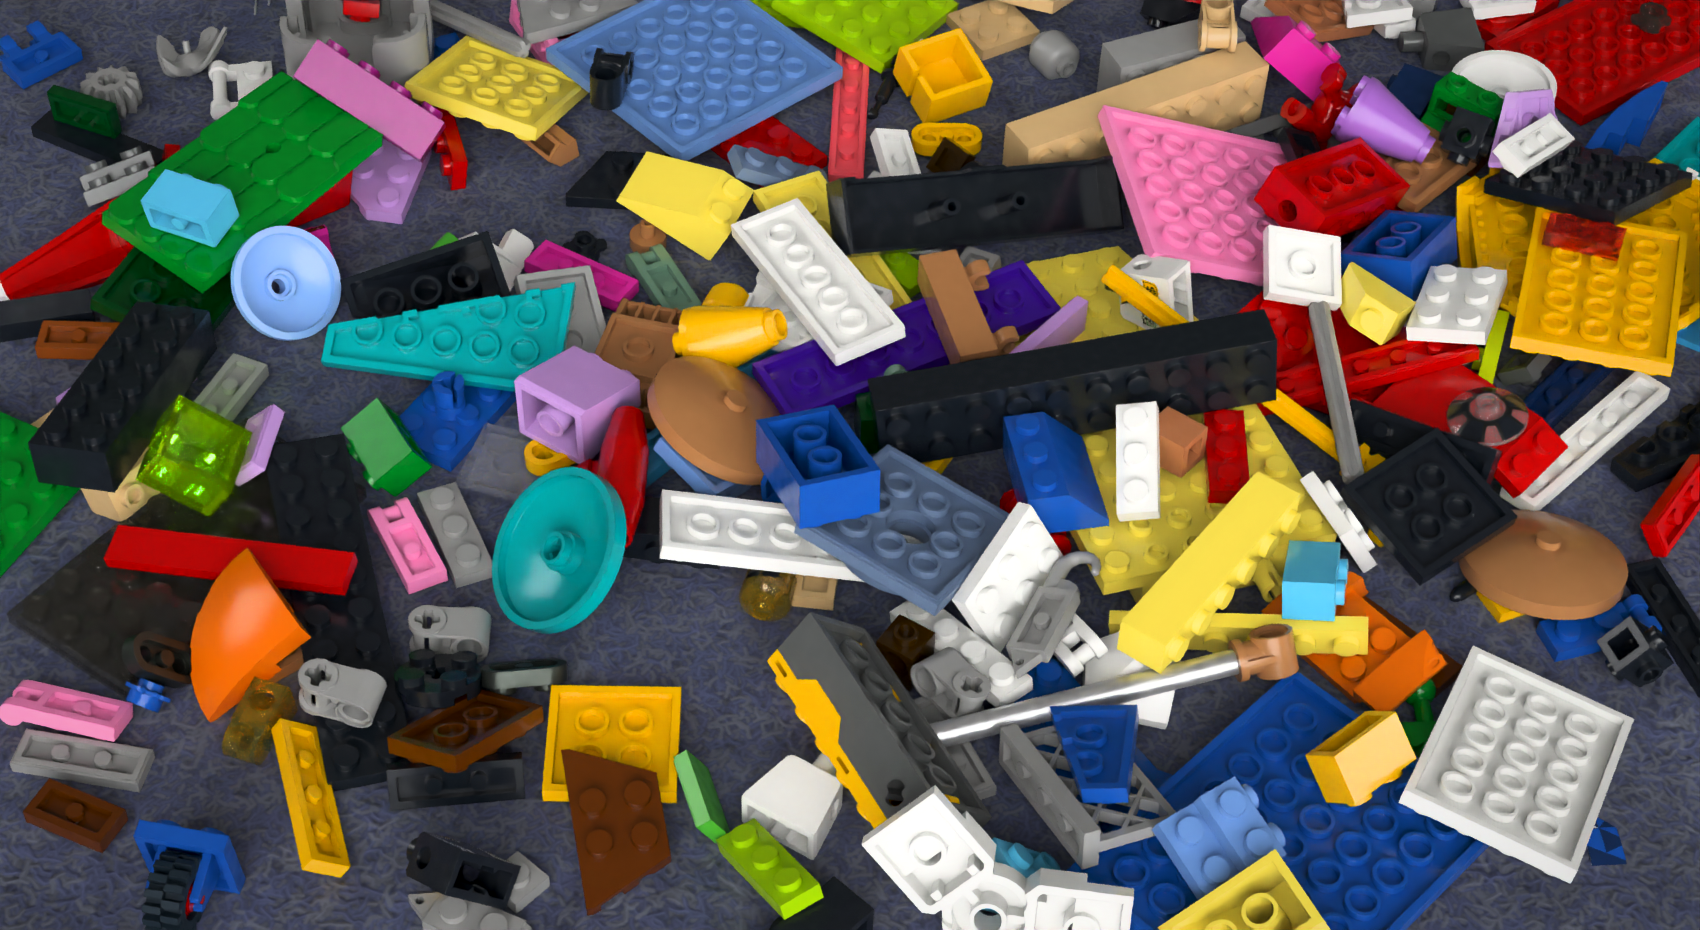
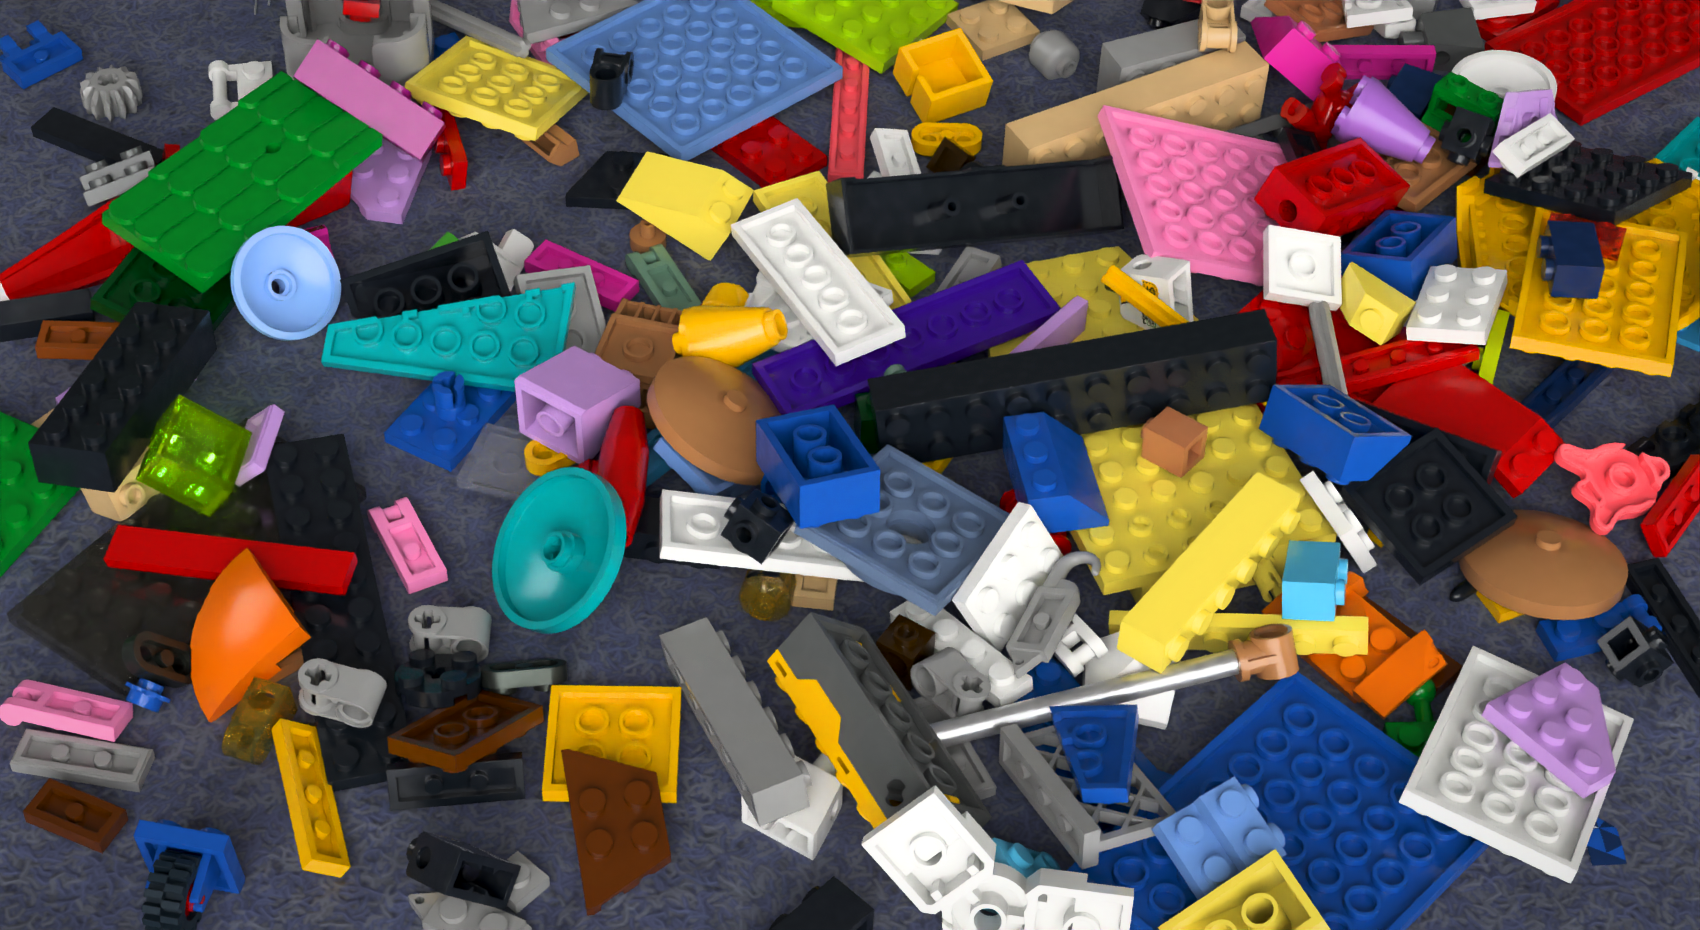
(84, 111): dark green plate -> none
(190, 207): medium azure brick -> none
(191, 61): light grey animal -> none
(233, 386): light grey plate -> none
(385, 448): green brick -> none
(455, 534): light grey plate -> none
(586, 245): black plate -> none
(701, 796): bright green tile -> none
(736, 722): none -> light grey brick
(756, 525): none -> black brick
(765, 169): sand blue plate -> none
(769, 868): lime plate -> none
(885, 90): black piece -> none
(955, 308): medium nougat brick -> none
(1137, 461): white plate -> none
(1225, 454): red plate -> none
(1331, 431): none -> blue slope
(1361, 758): yellow brick -> none
(1384, 60): none -> dark pink plate
(1488, 416): dish -> none
(1523, 368): dark grey plate -> none
(1559, 725): none -> lavender plate
(1571, 259): none -> dark blue brick
(1593, 437): white plate -> none
(1613, 481): none -> coral tile
(1630, 120): blue slope -> none
(1651, 17): clear smoke plate -> none

